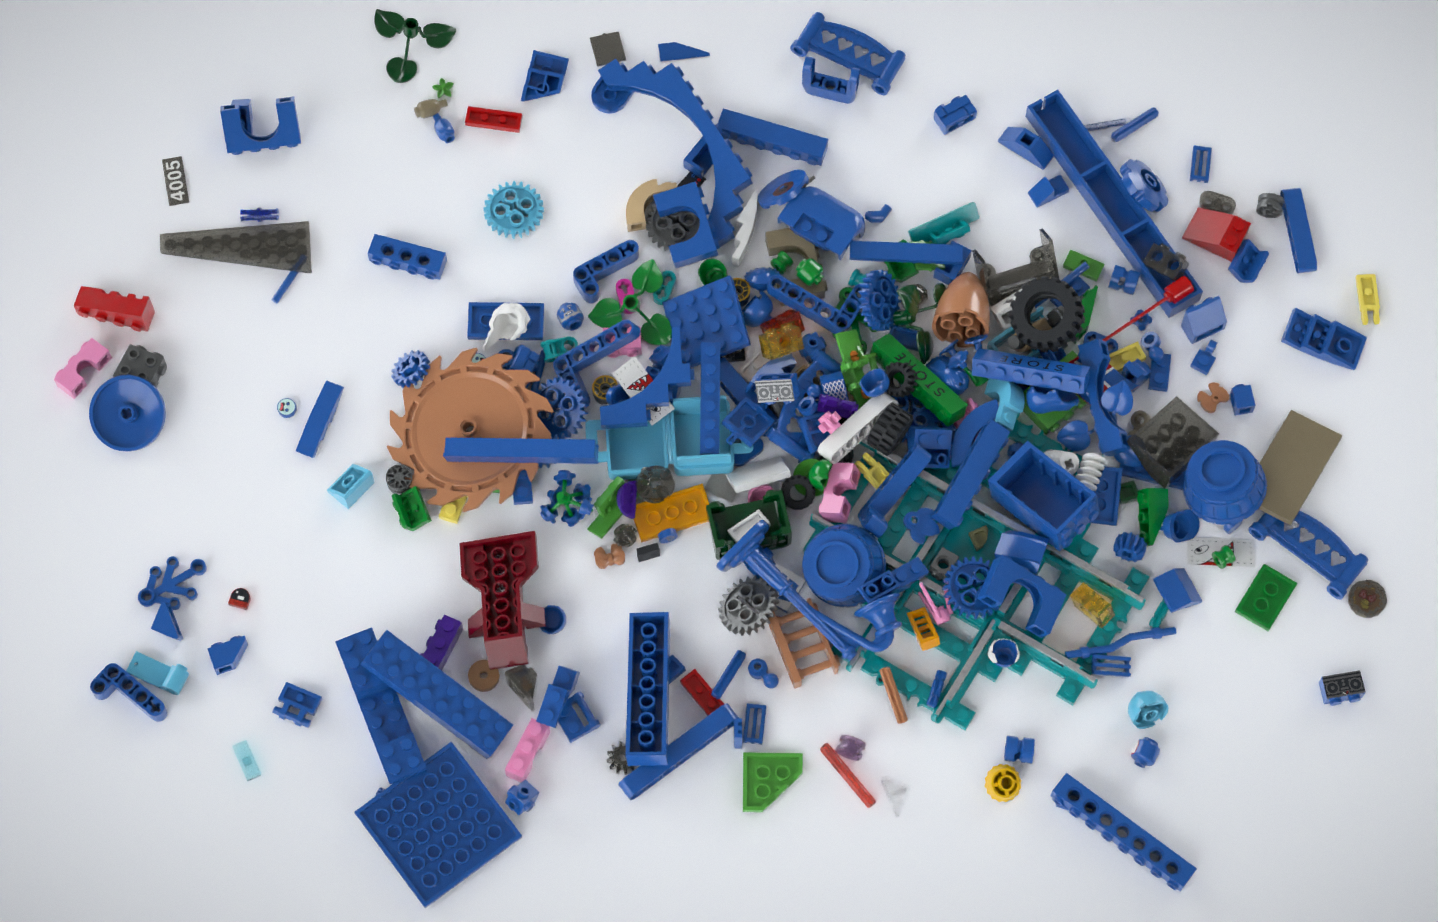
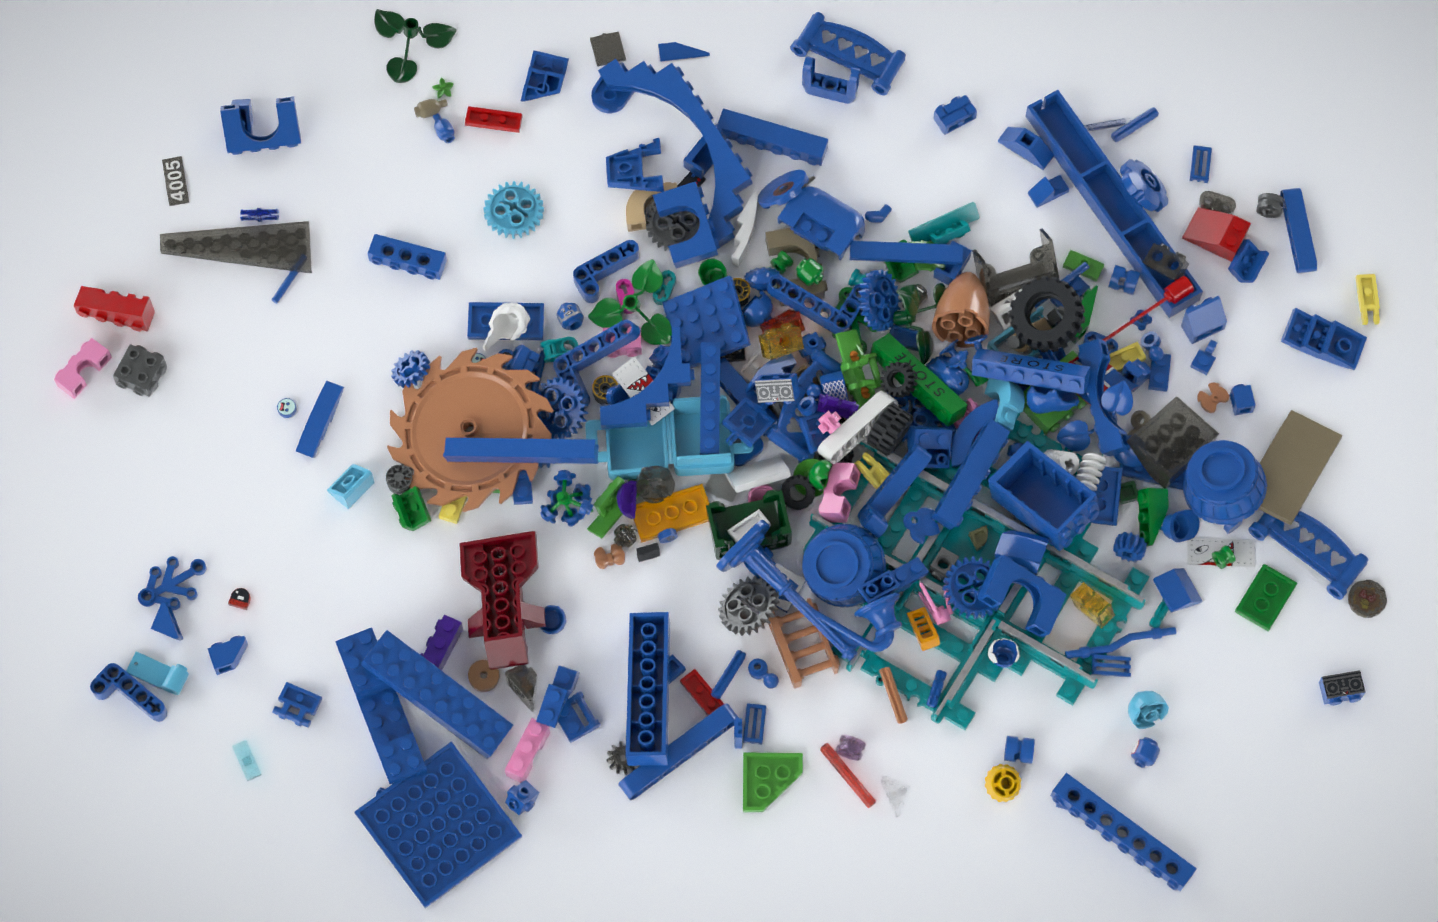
(127, 413): blue dish -> none
(626, 169): none -> blue wing
(875, 383): blue hair -> none

